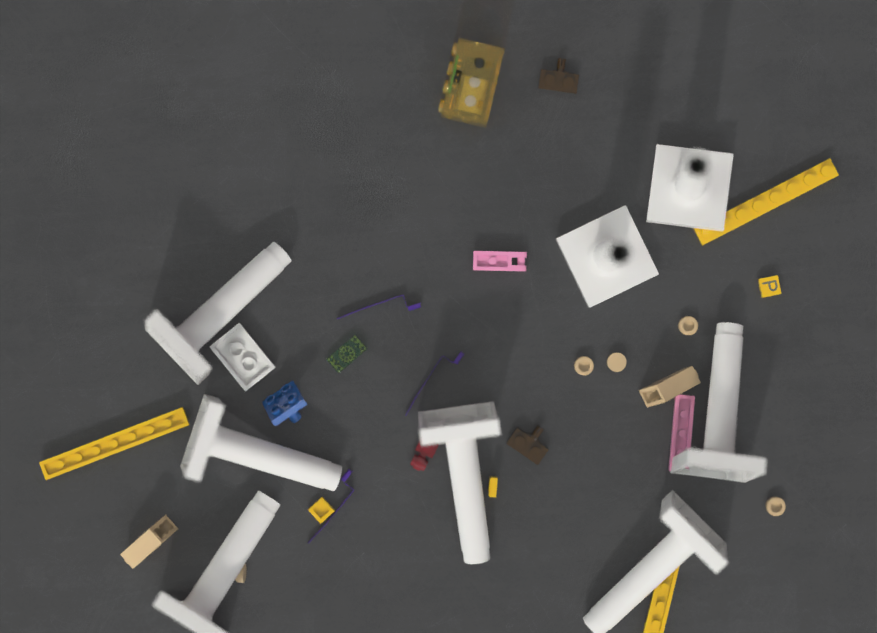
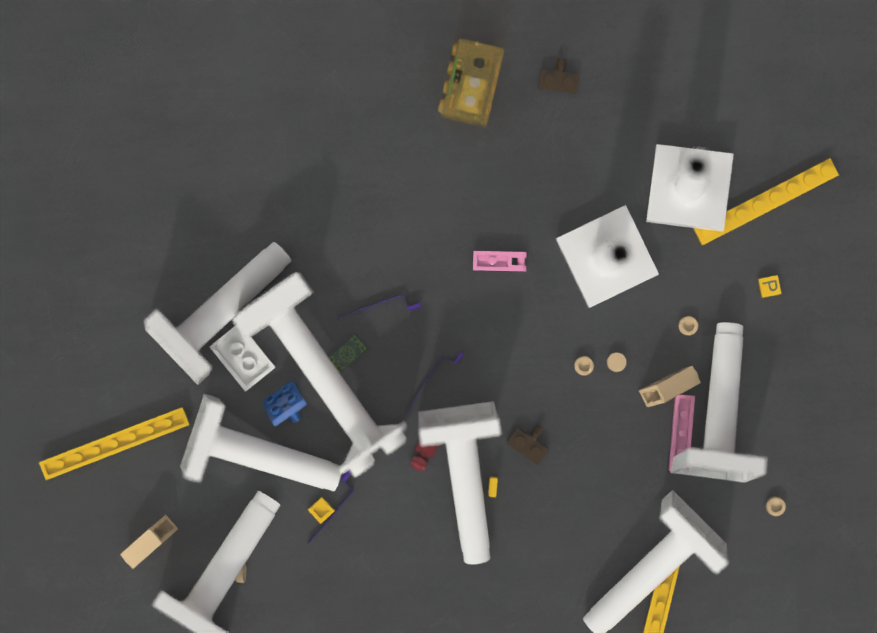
(279, 312): none -> white piece

